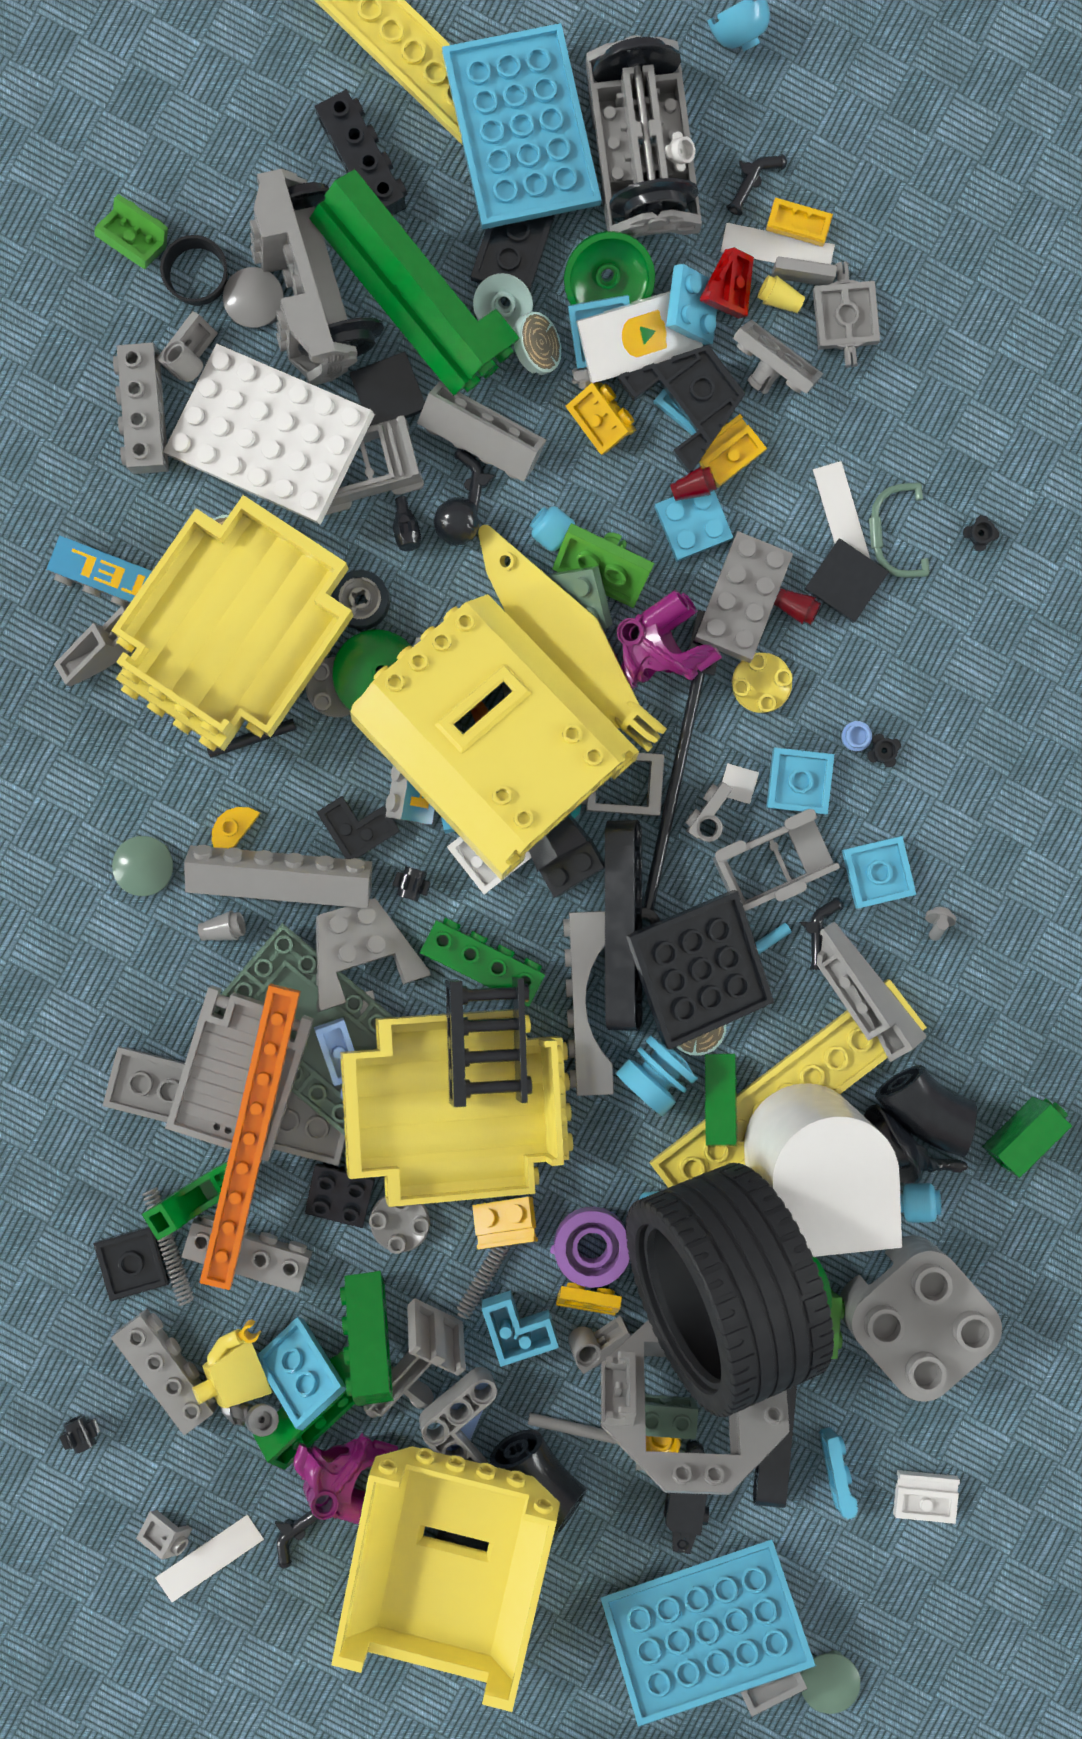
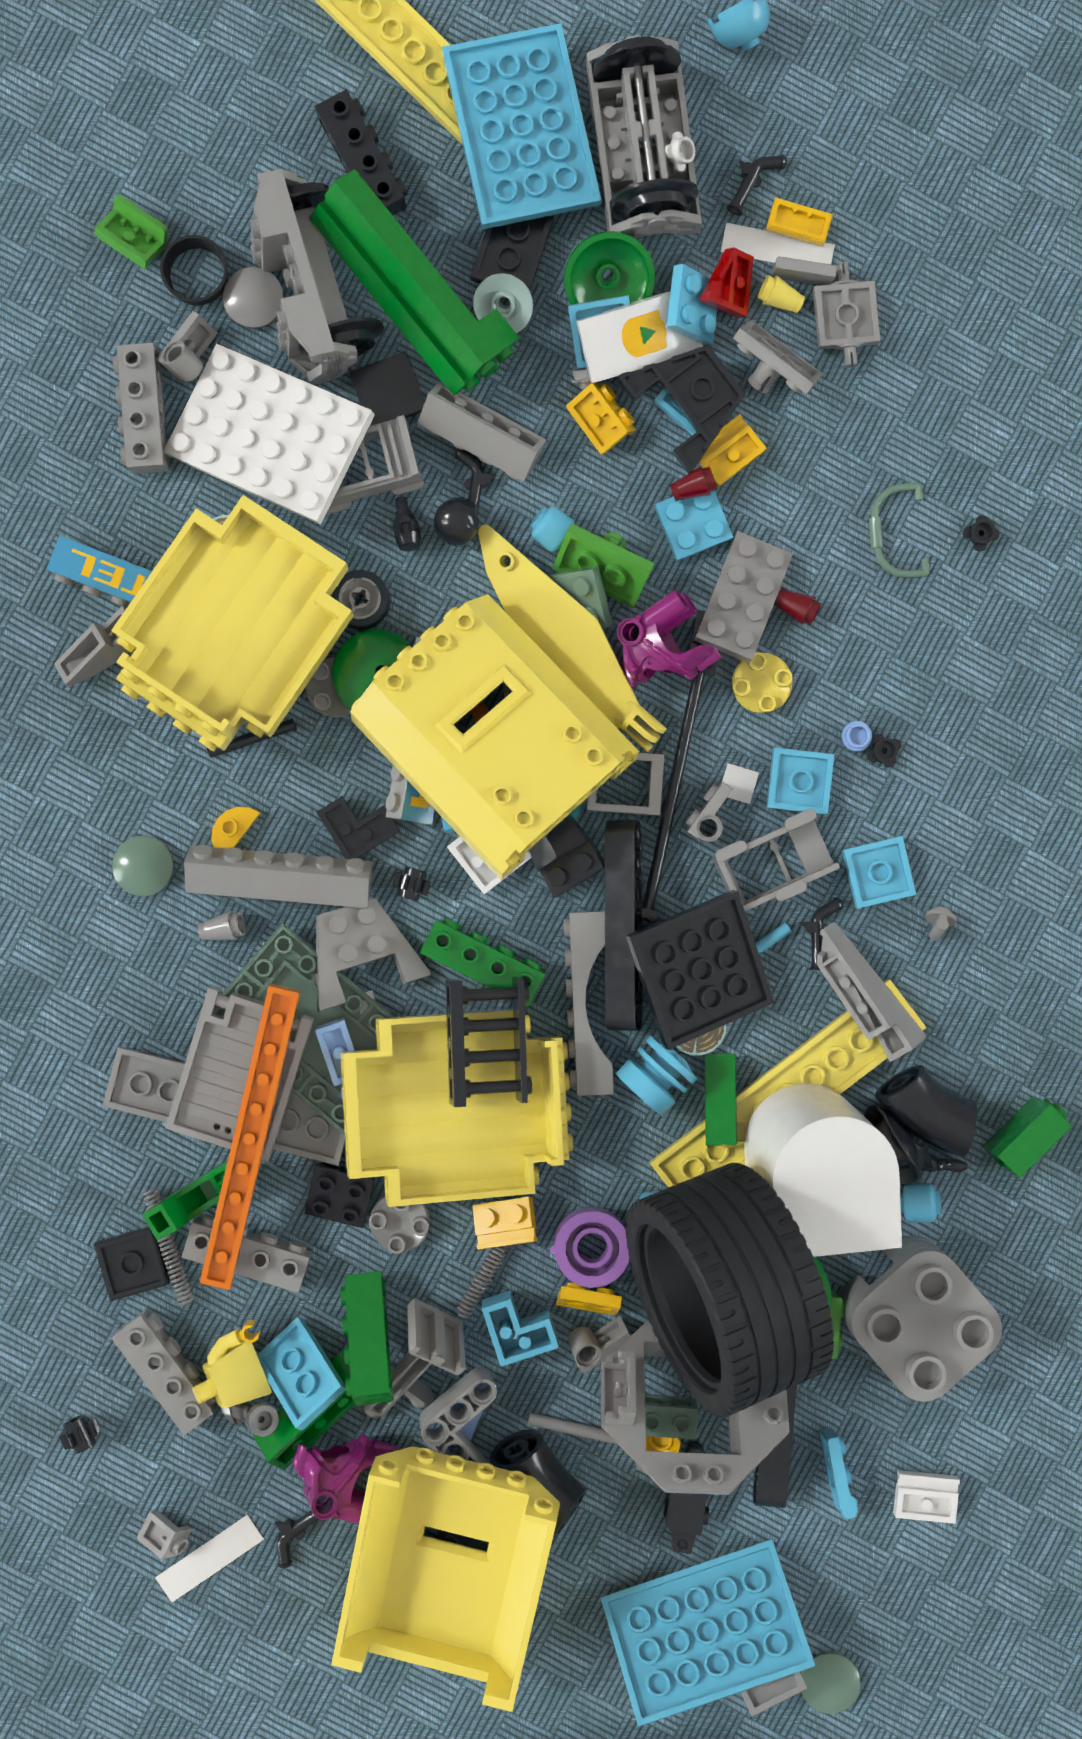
(538, 343): tile -> none
(840, 506): white sticker -> none
(846, 580): black tile -> none

